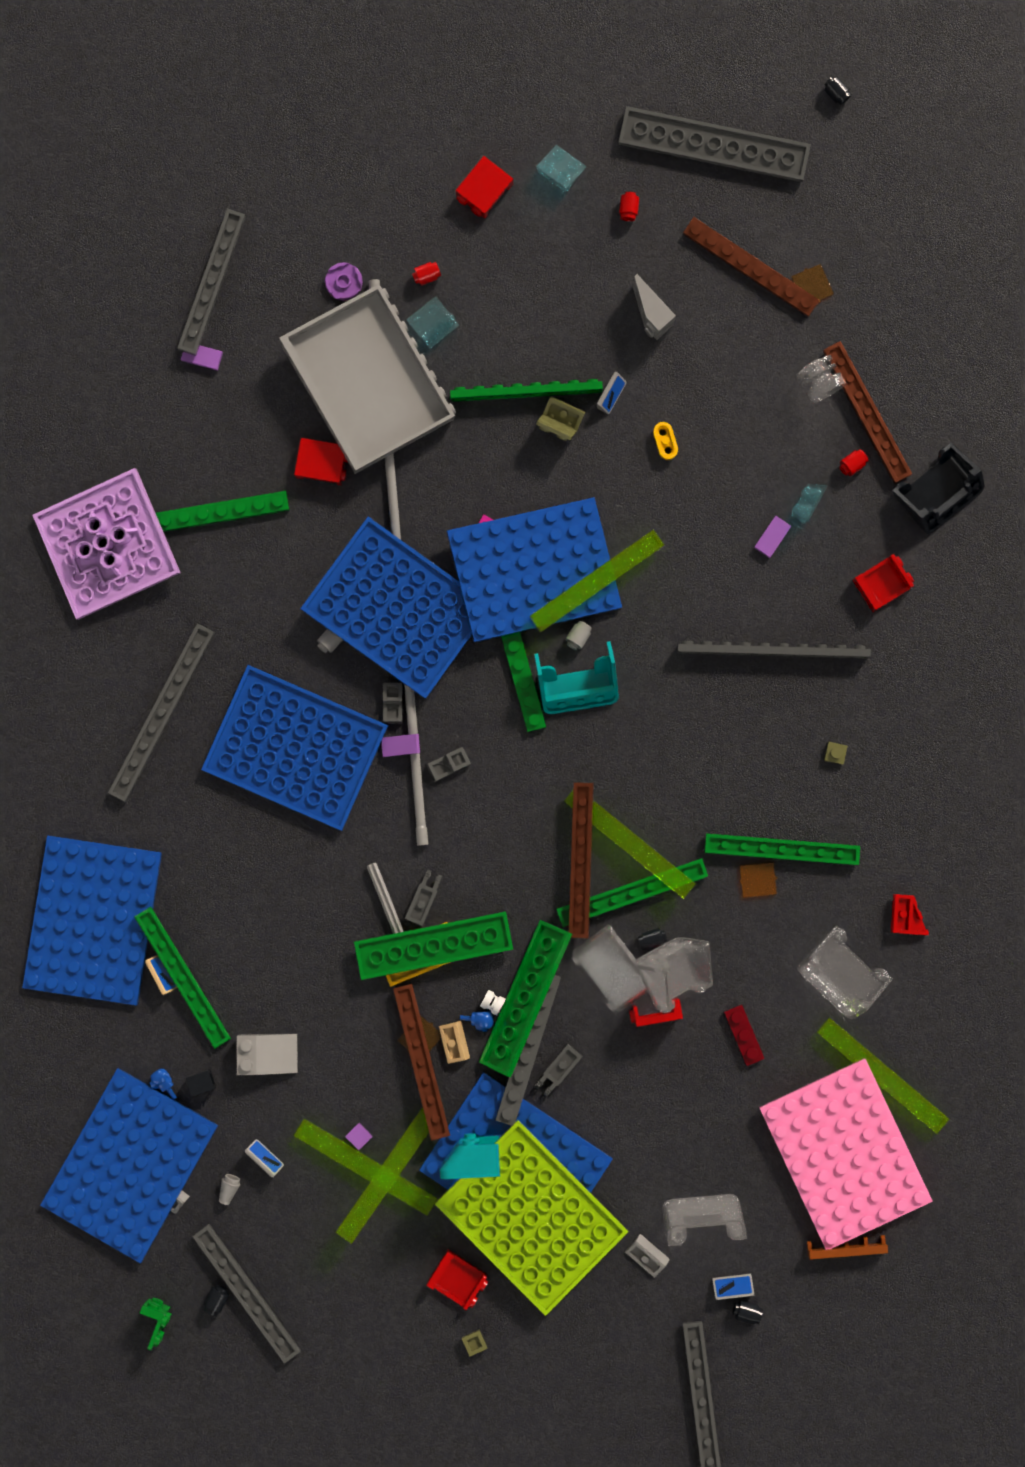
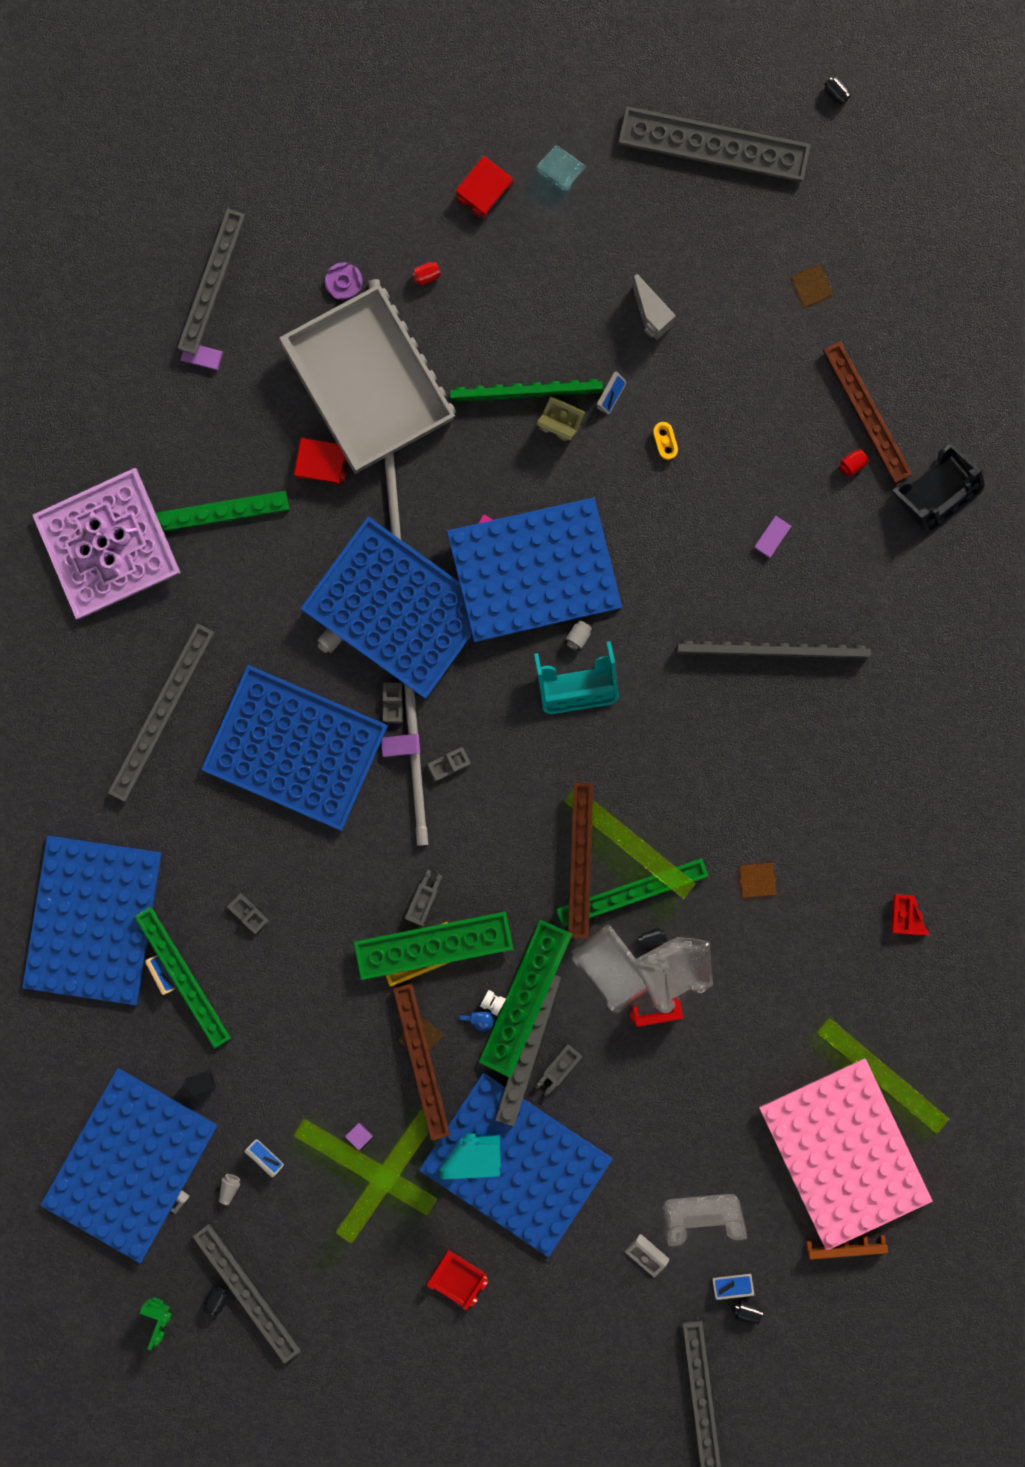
(161, 1080): blue piece -> none
(247, 913): none -> dark grey slope
(267, 1054): light grey slope -> none
(385, 898): light grey axle -> none
(433, 322): clear light blue hinge -> none
(454, 1042): tan slope -> none
(474, 1342): olive plate -> none
(523, 682): green plate -> none
(533, 1219): lime plate -> none
(596, 581): clear neon green plate -> none
(629, 206): red brick -> none
(744, 1035): dark red plate -> none
(751, 266): copper plate -> none
(782, 849): green plate -> none
(808, 502): clear light blue hinge -> none
(820, 378): clear wheel -> none
(835, 753): olive plate -> none
(843, 975): clear windscreen -> none
(884, 582): red panel -> none

